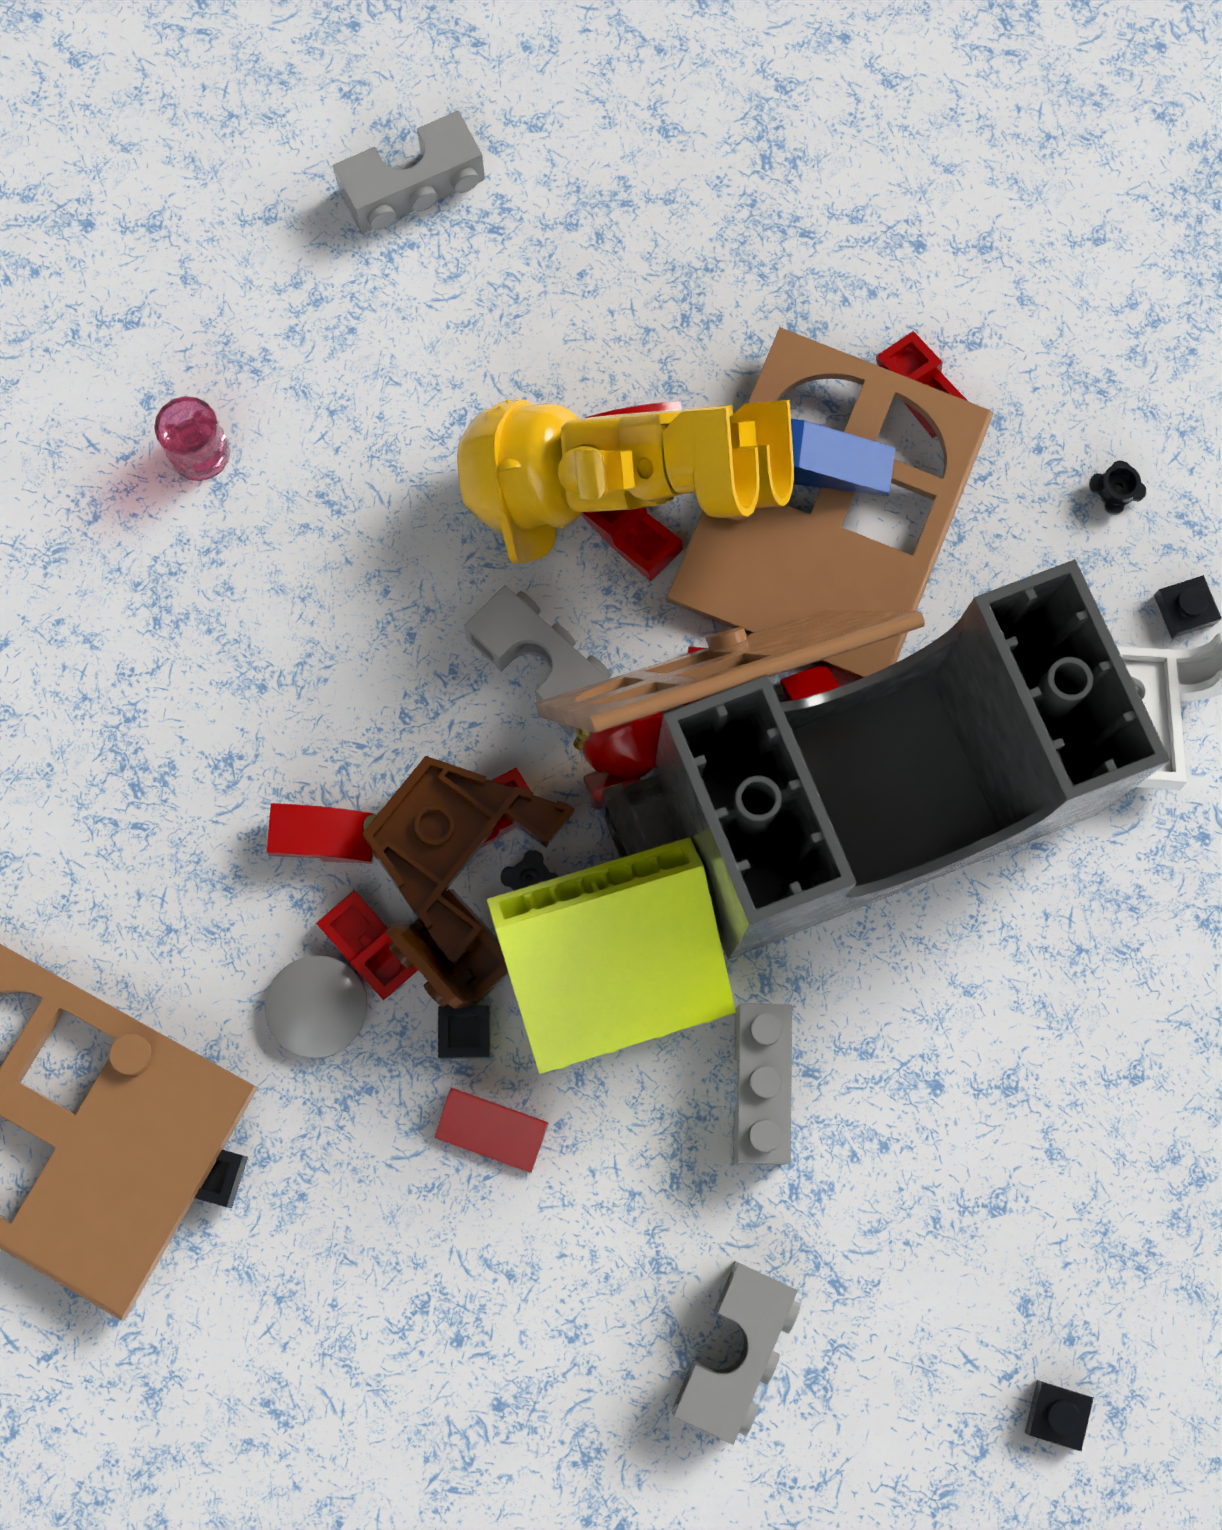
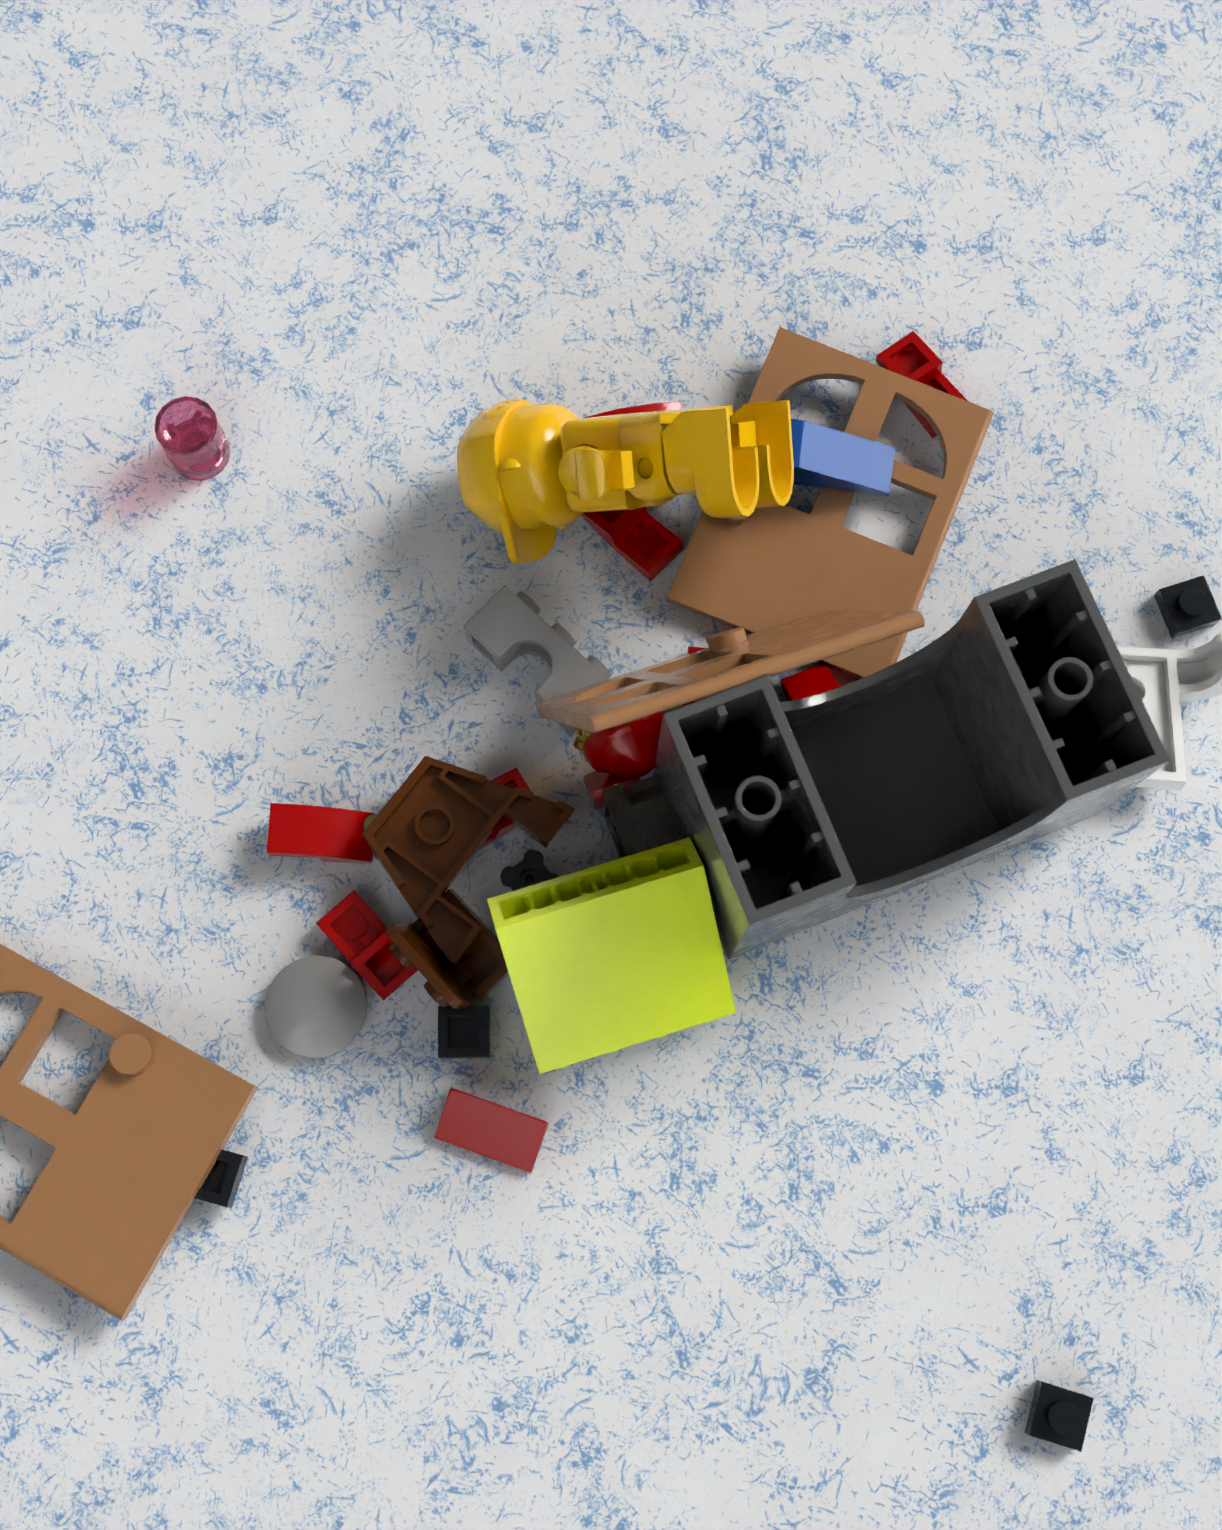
(382, 193): light grey arch -> none
(722, 1398): light grey arch -> none
(763, 1084): light grey arch -> none
(1127, 478): black plate -> none

